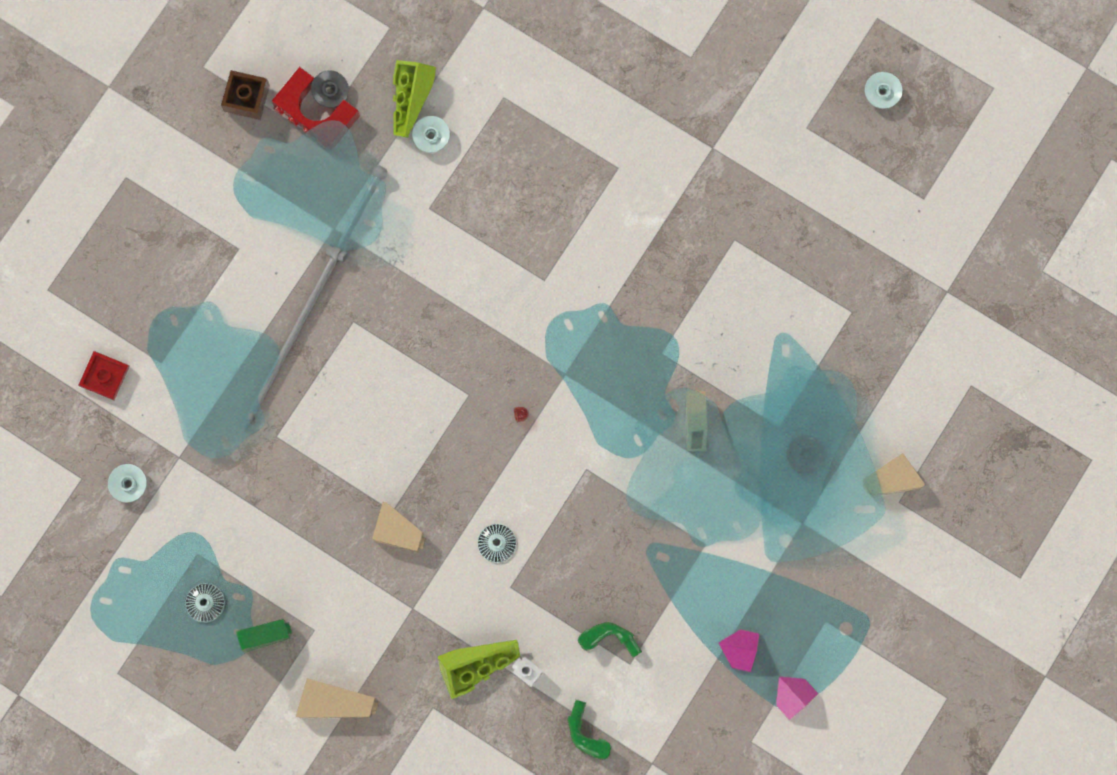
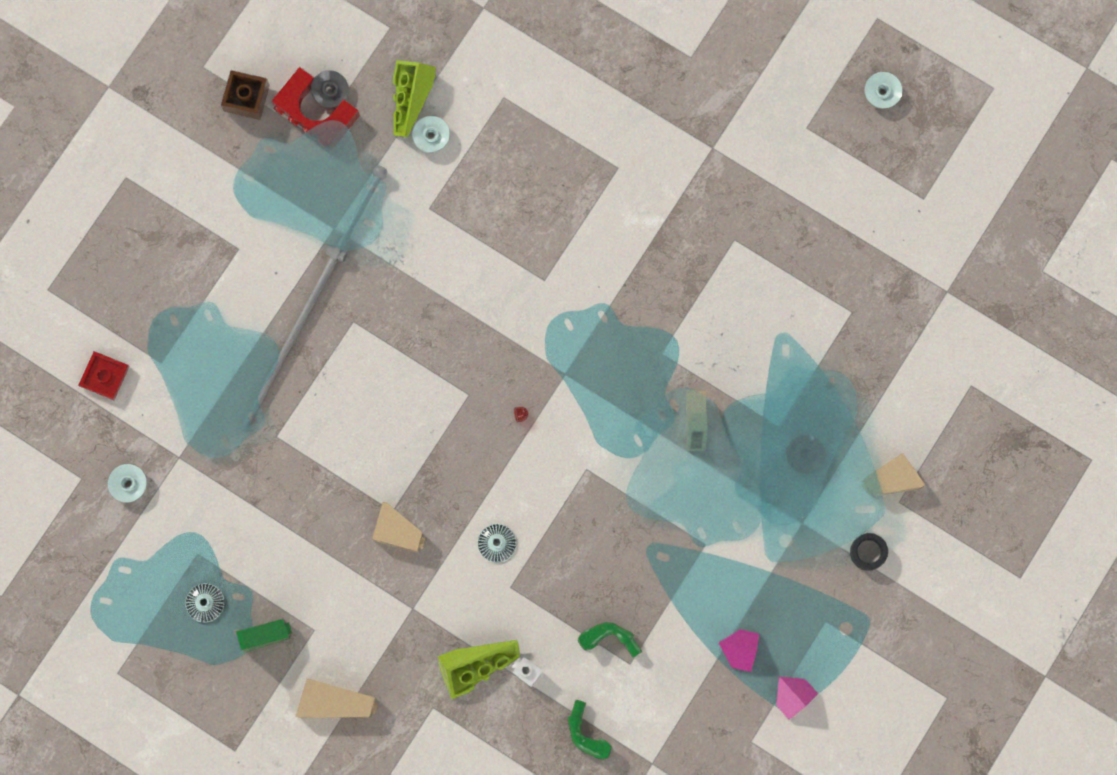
(883, 551): none -> black tyre

